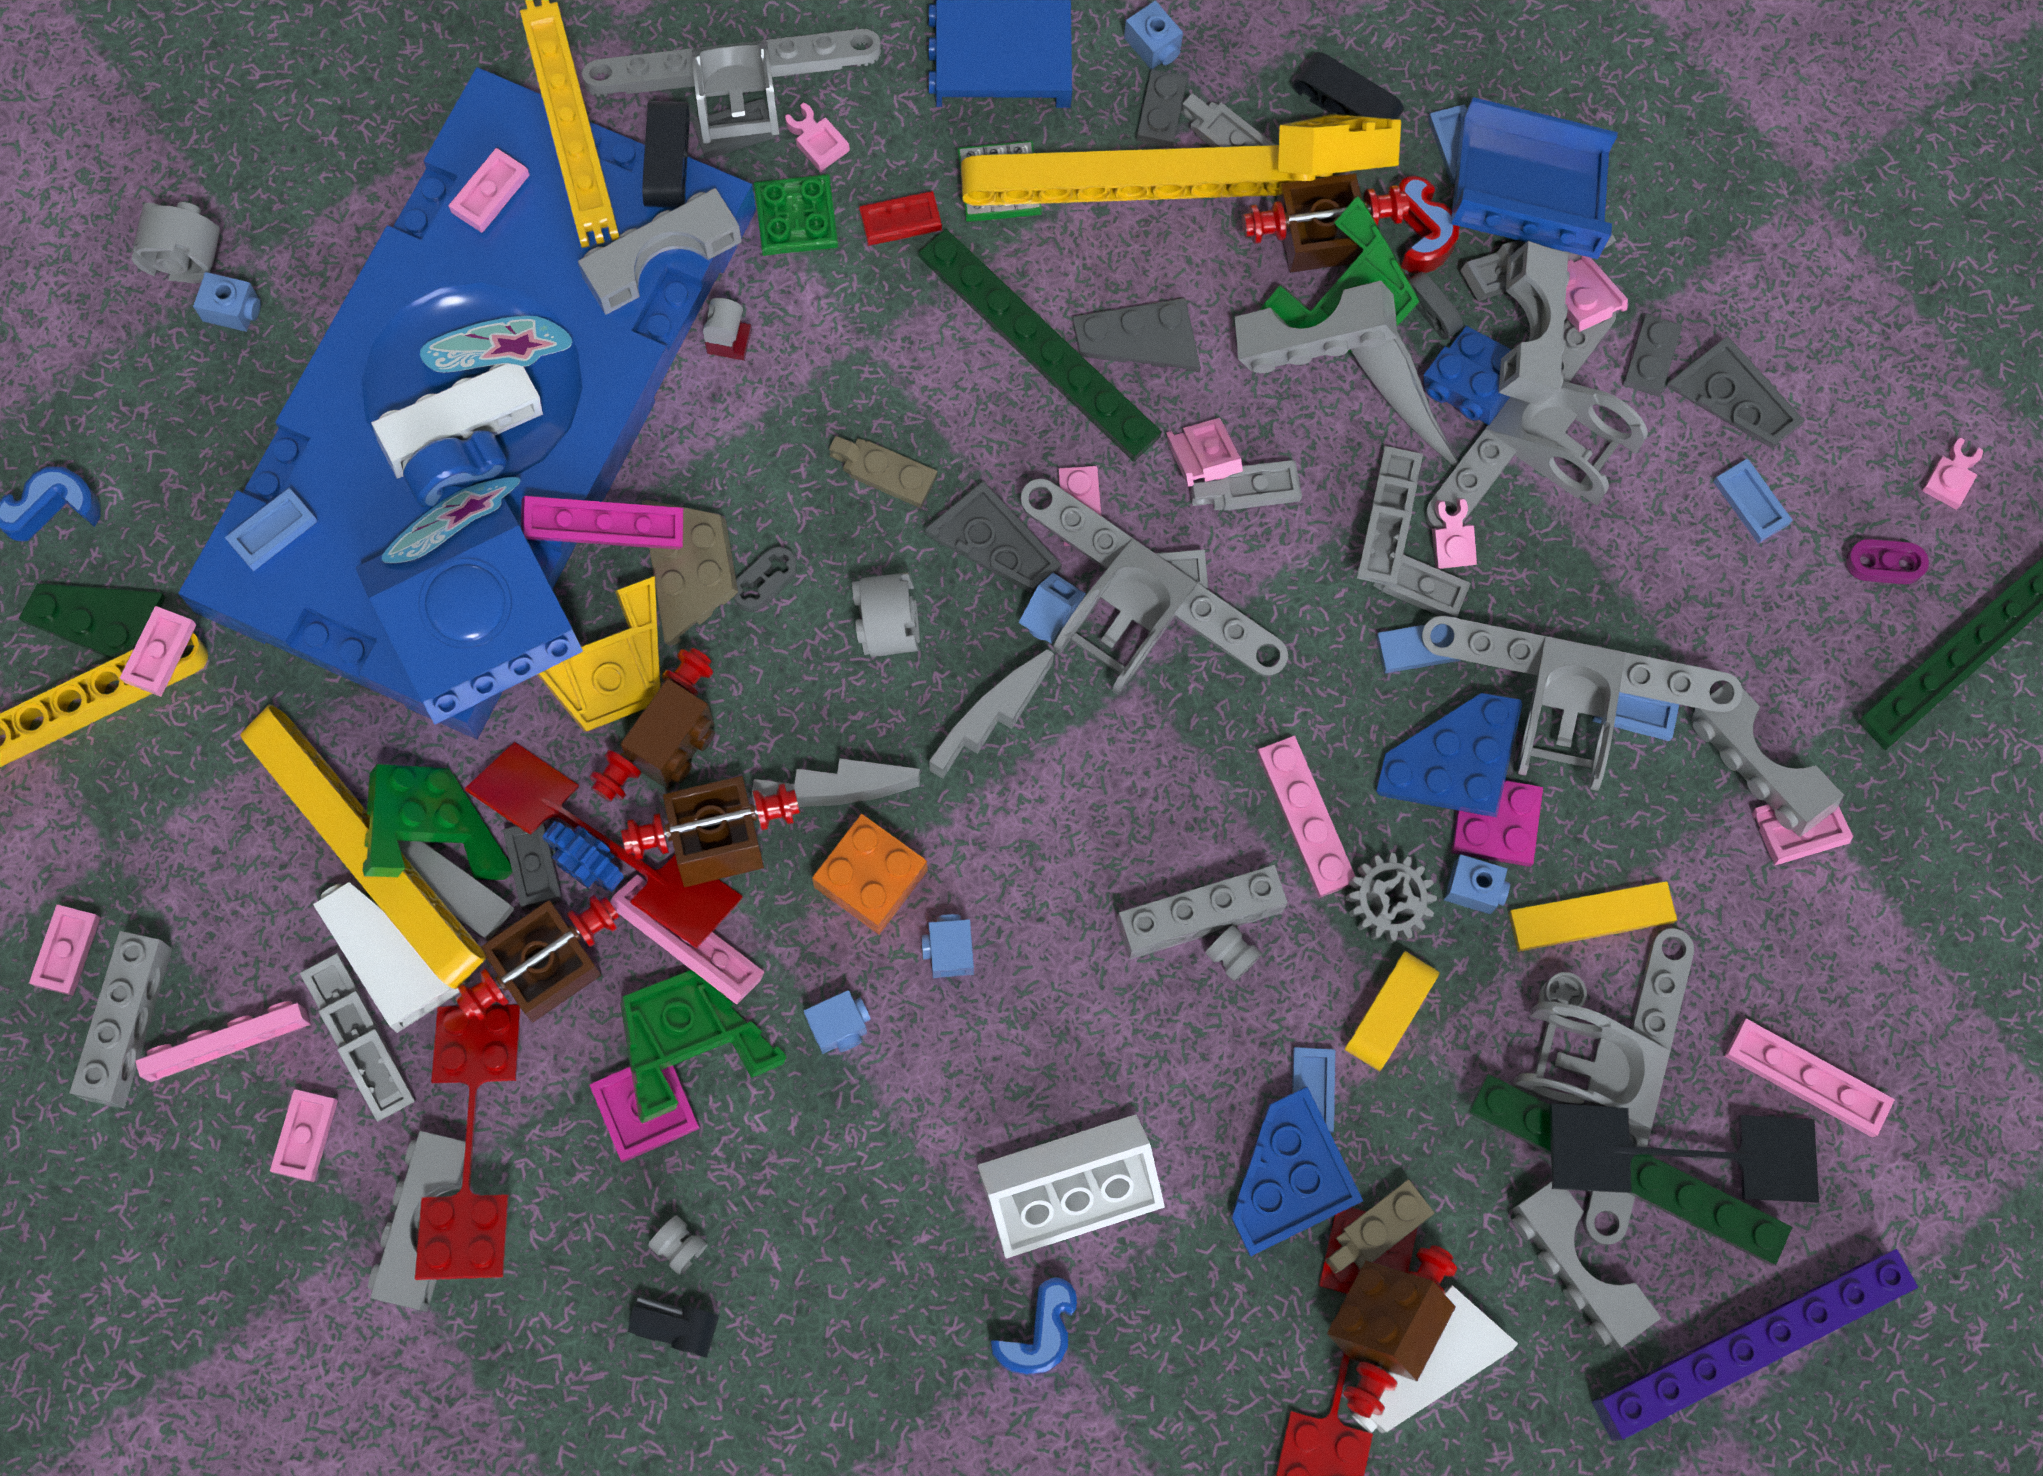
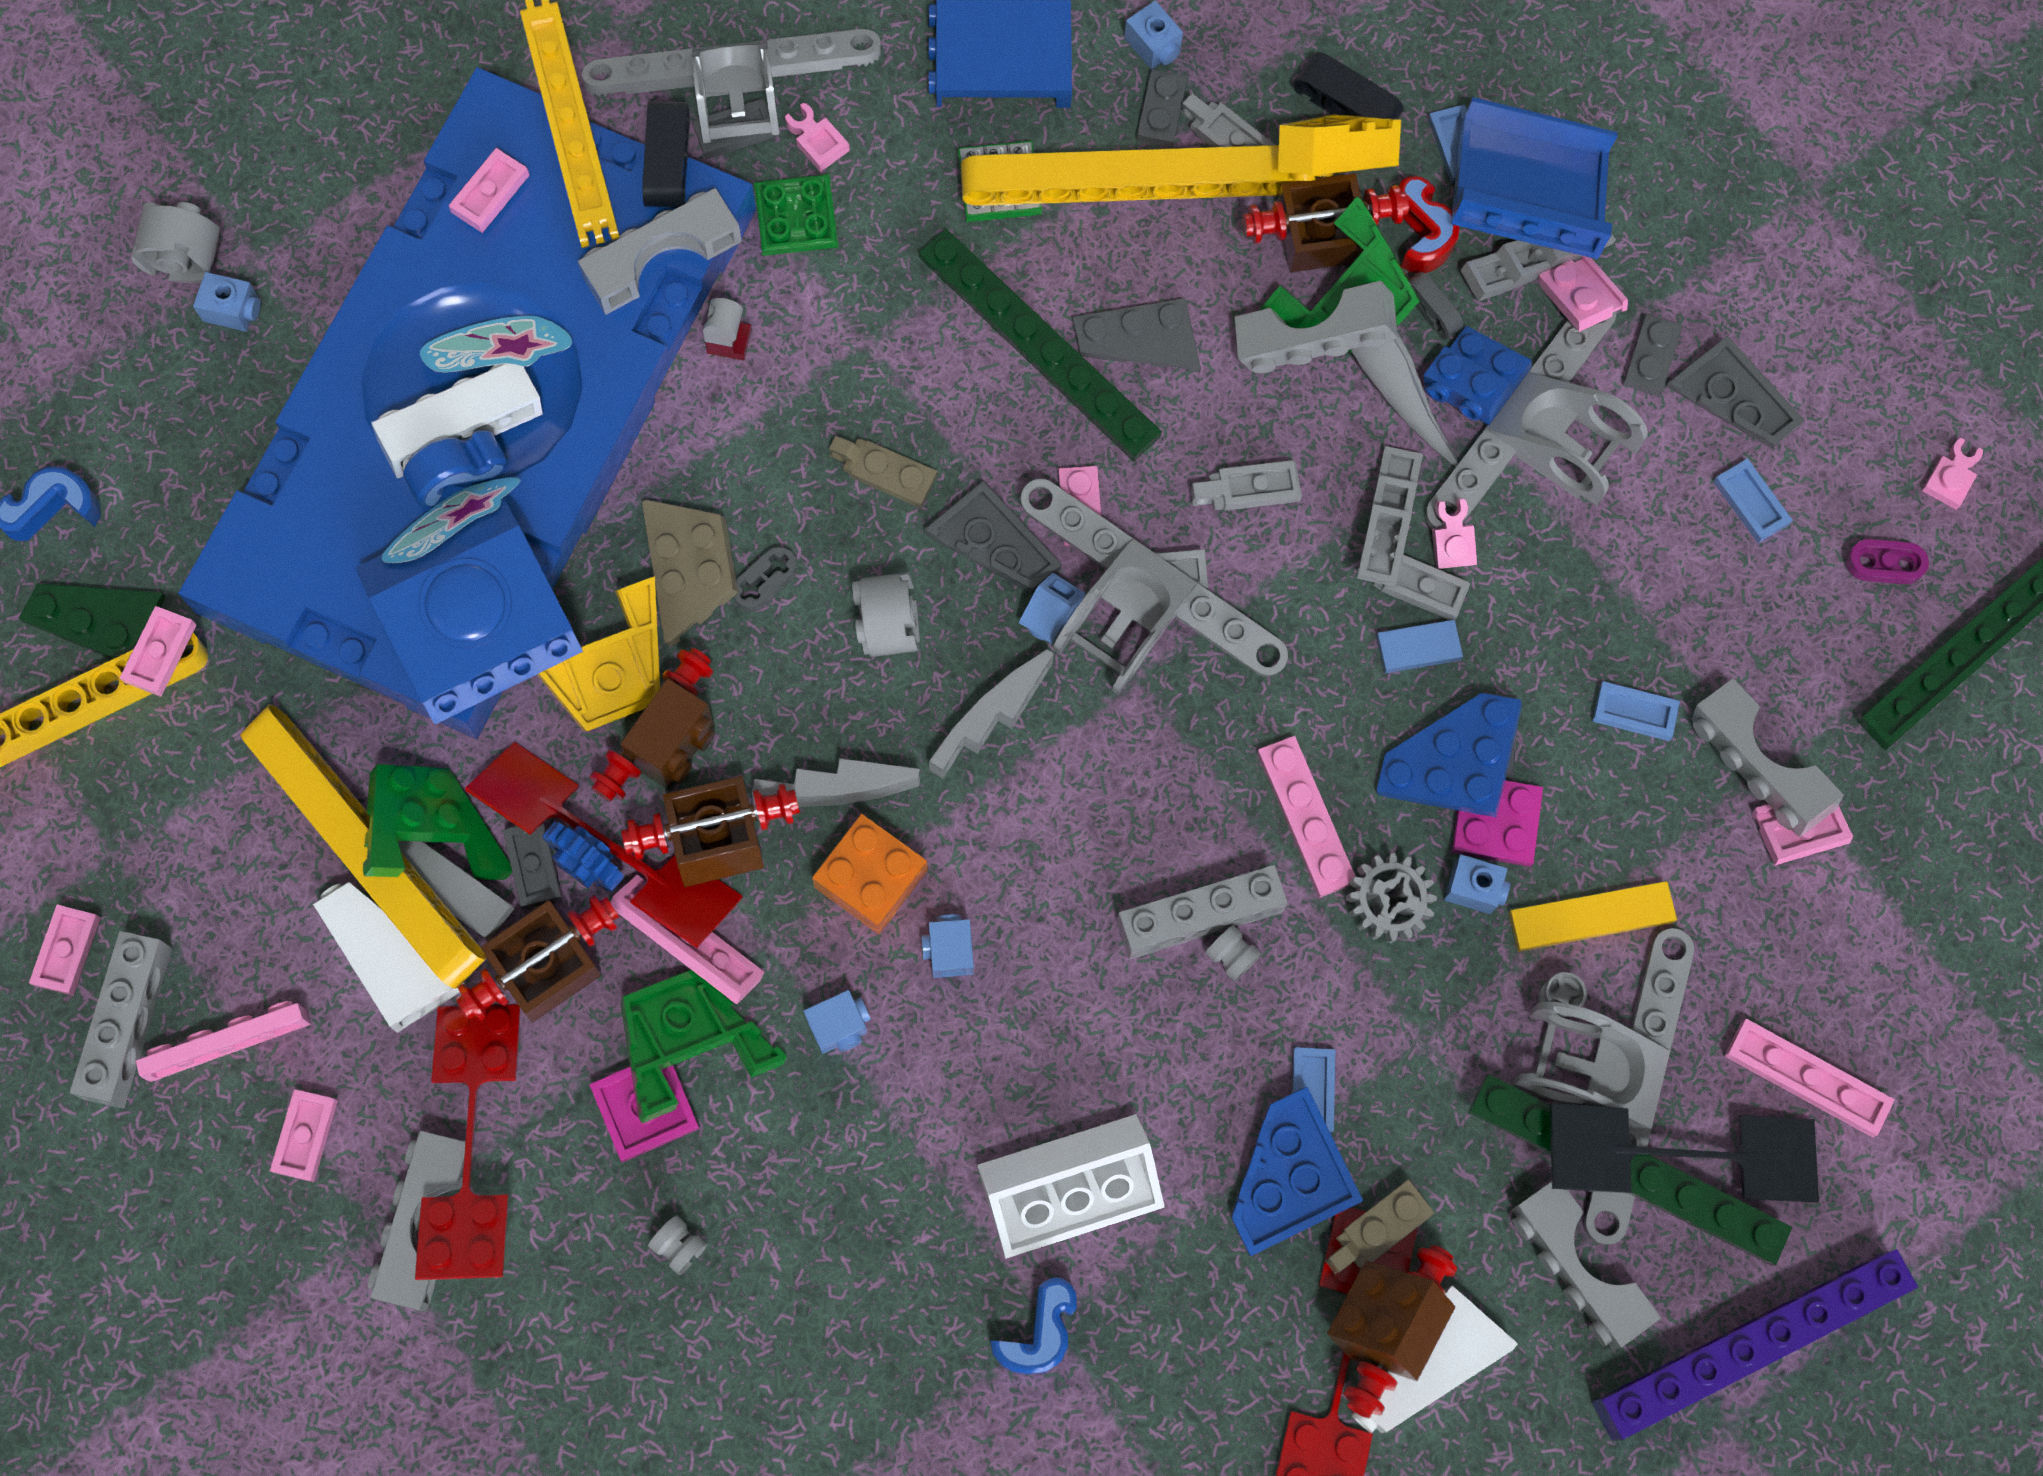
(271, 529): medium blue tile -> none
(357, 1037): light grey slope -> none
(602, 522): dark pink plate -> none
(682, 1327): black piece -> none
(900, 218): red plate -> none
(1205, 452): bright pink plate -> none
(1392, 1011): yellow beam -> none
(1539, 283): light grey arch -> none
(1579, 680): light grey piece -> none

